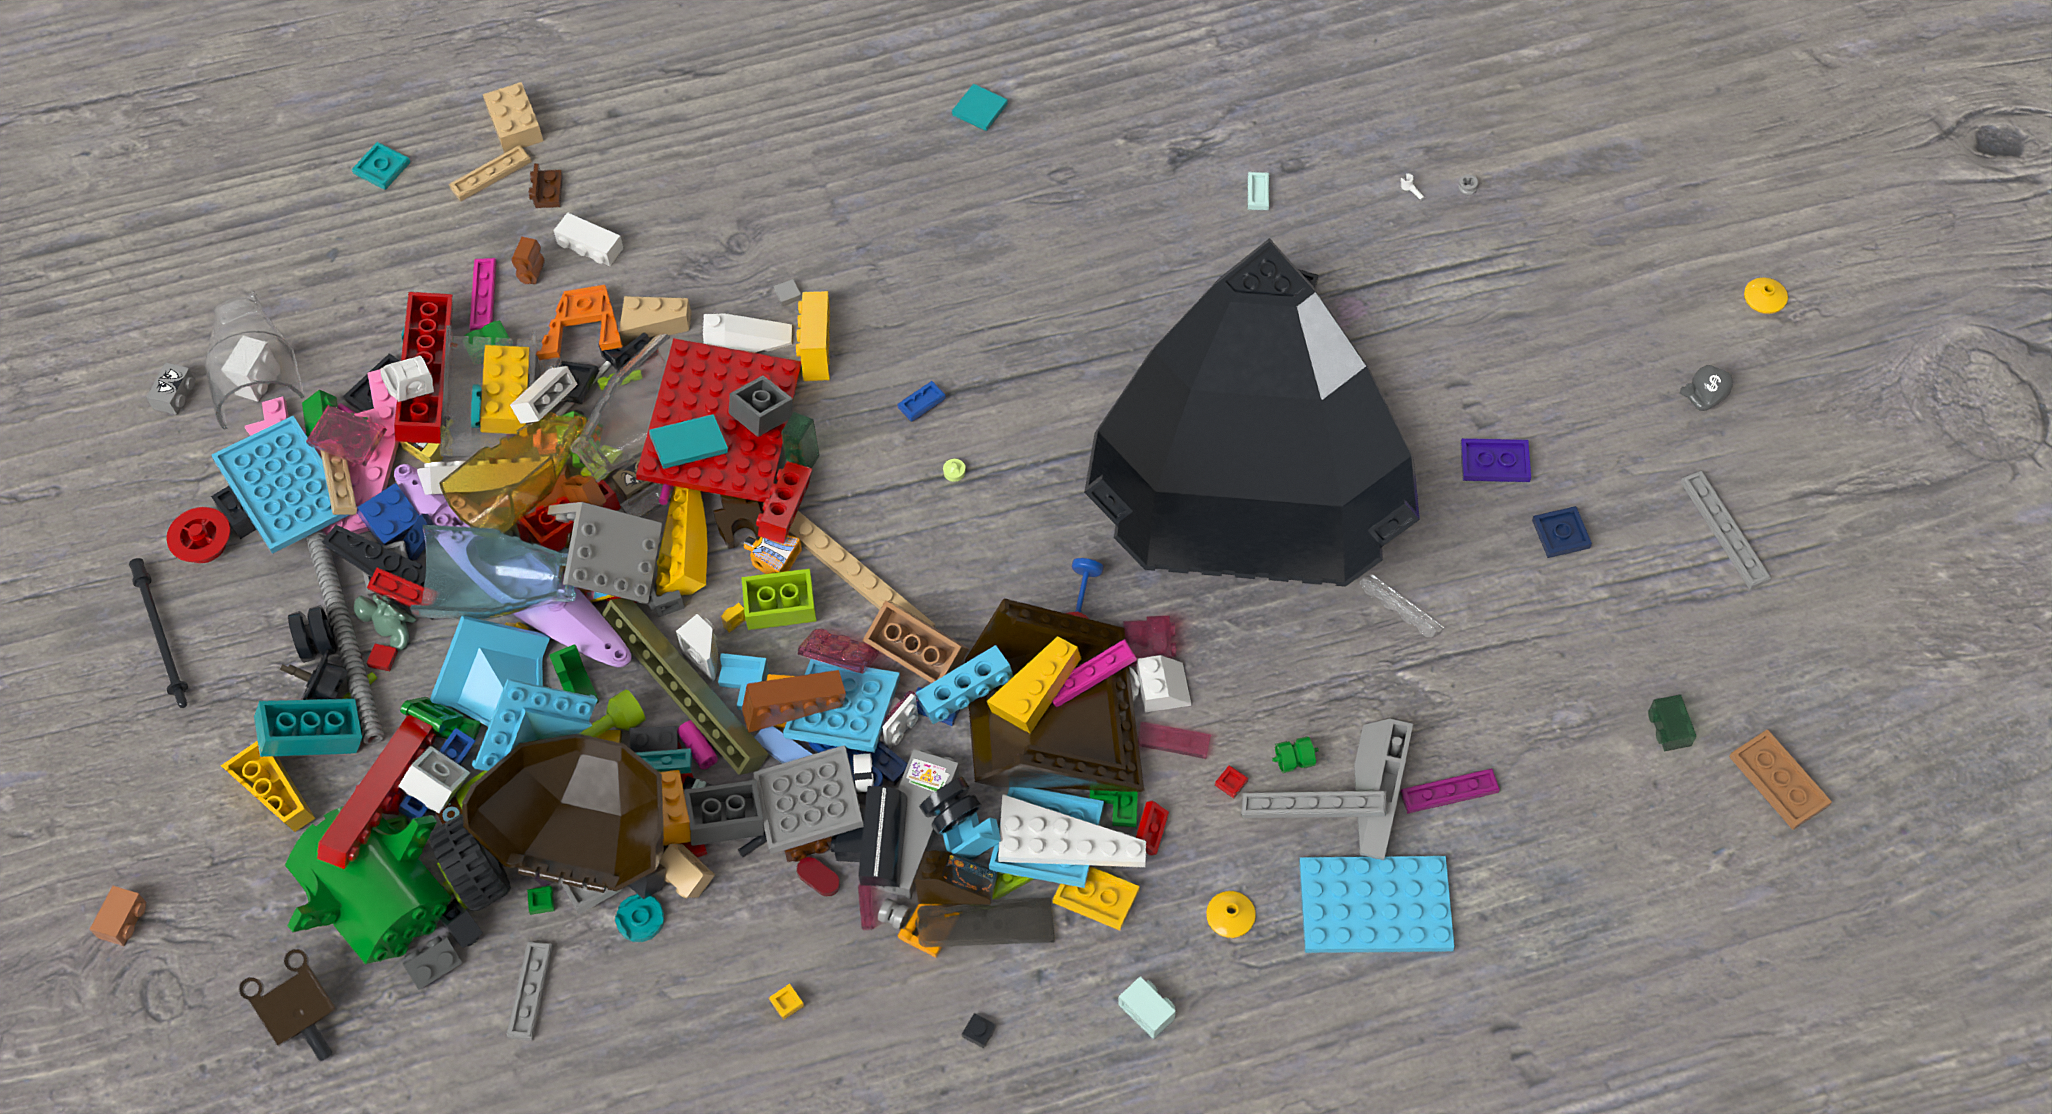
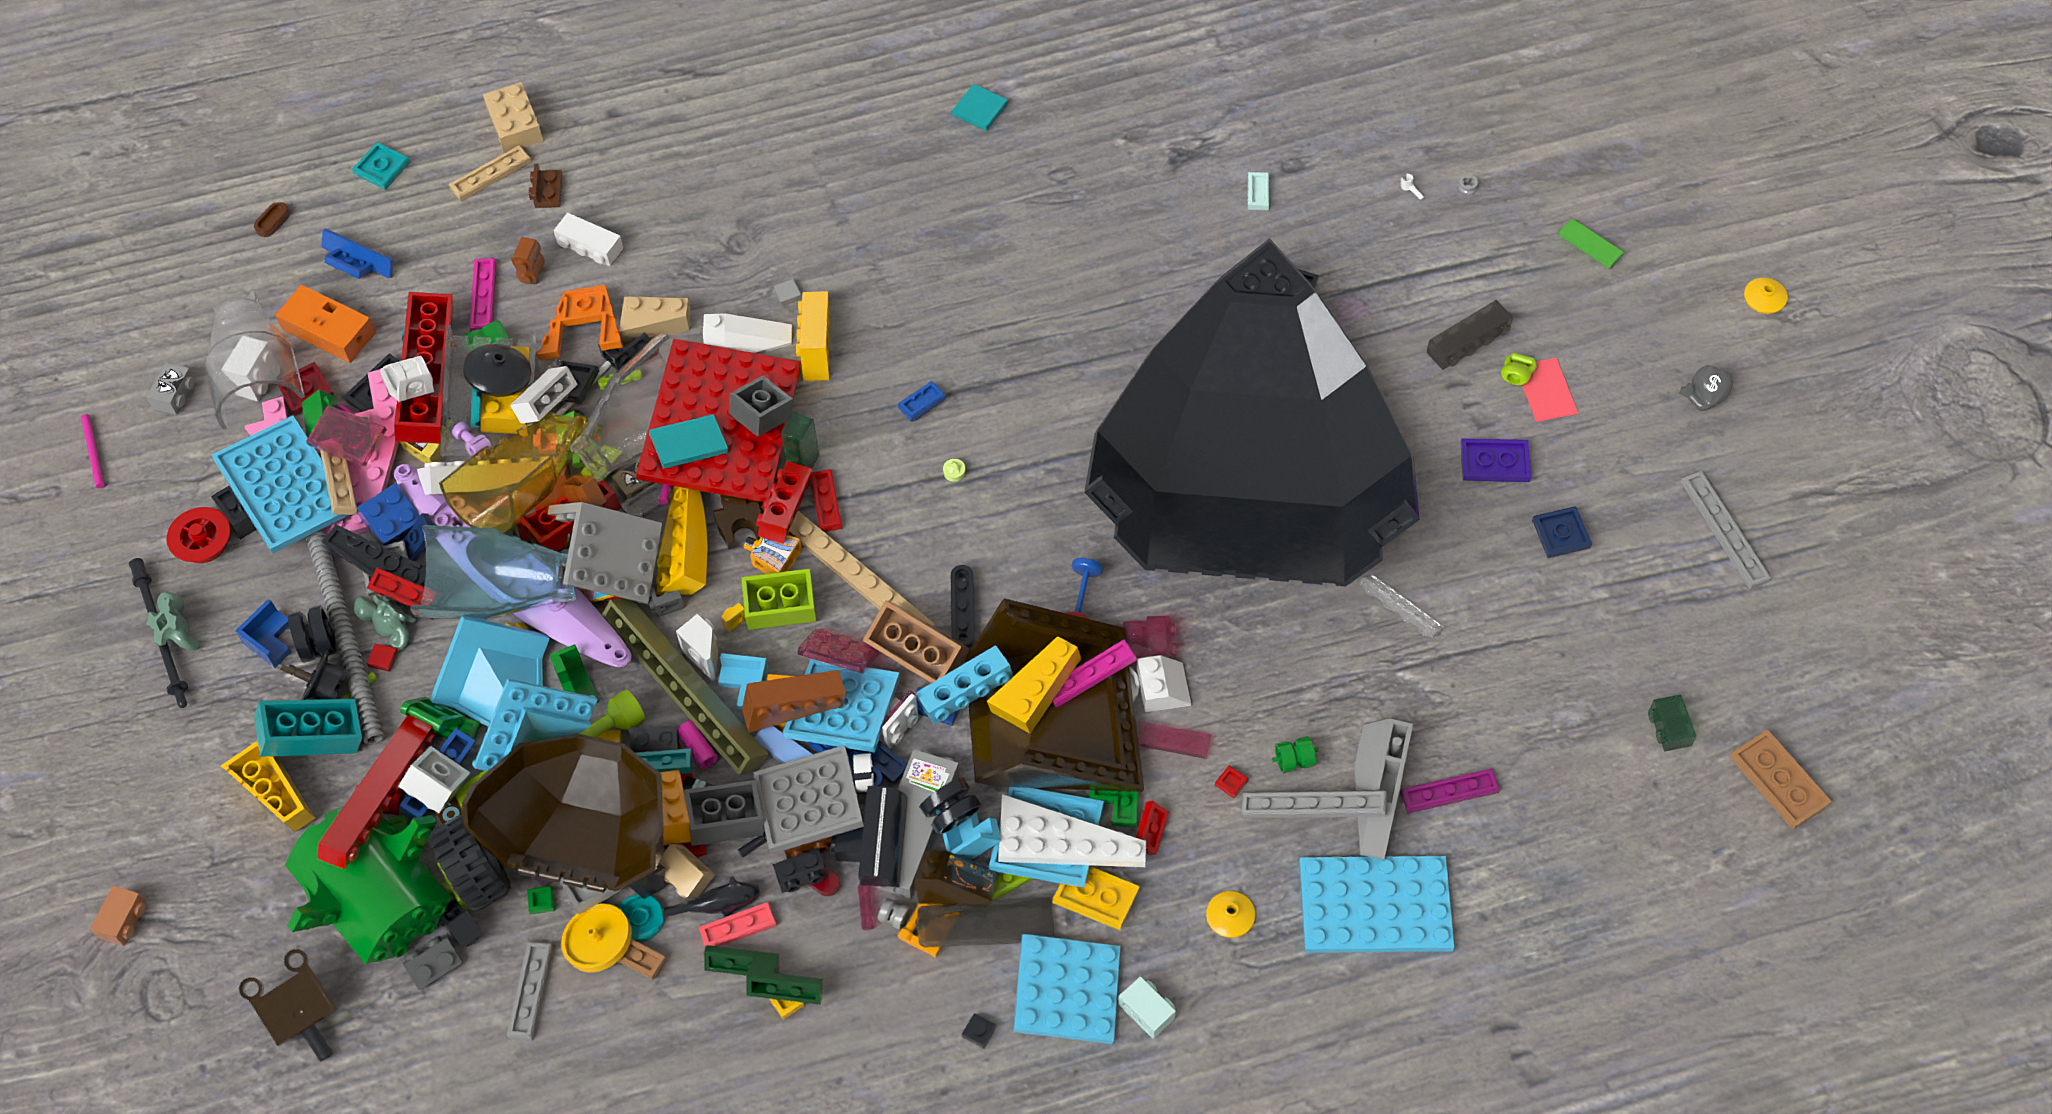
(92, 451): none -> dark pink bar
(170, 622): none -> sand green animal
(261, 633): none -> blue panel
(271, 219): none -> reddish brown tile
(311, 381): none -> dark red plate
(325, 323): none -> orange brick
(354, 257): none -> blue bracket
(473, 444): none -> lavender leg
(497, 370): none -> black dish
(596, 938): none -> yellow piece
(642, 960): none -> medium nougat plate
(721, 899): none -> black piece
(738, 926): none -> coral tile
(763, 974): none -> dark green bracket
(800, 871): none -> black bracket
(826, 500): none -> red tile
(962, 605): none -> black plate
(1067, 989): none -> medium azure plate
(1469, 335): none -> clear smoke brick
(1519, 372): none -> lime piece
(1549, 392): none -> coral piece
(1591, 243): none -> bright green tile

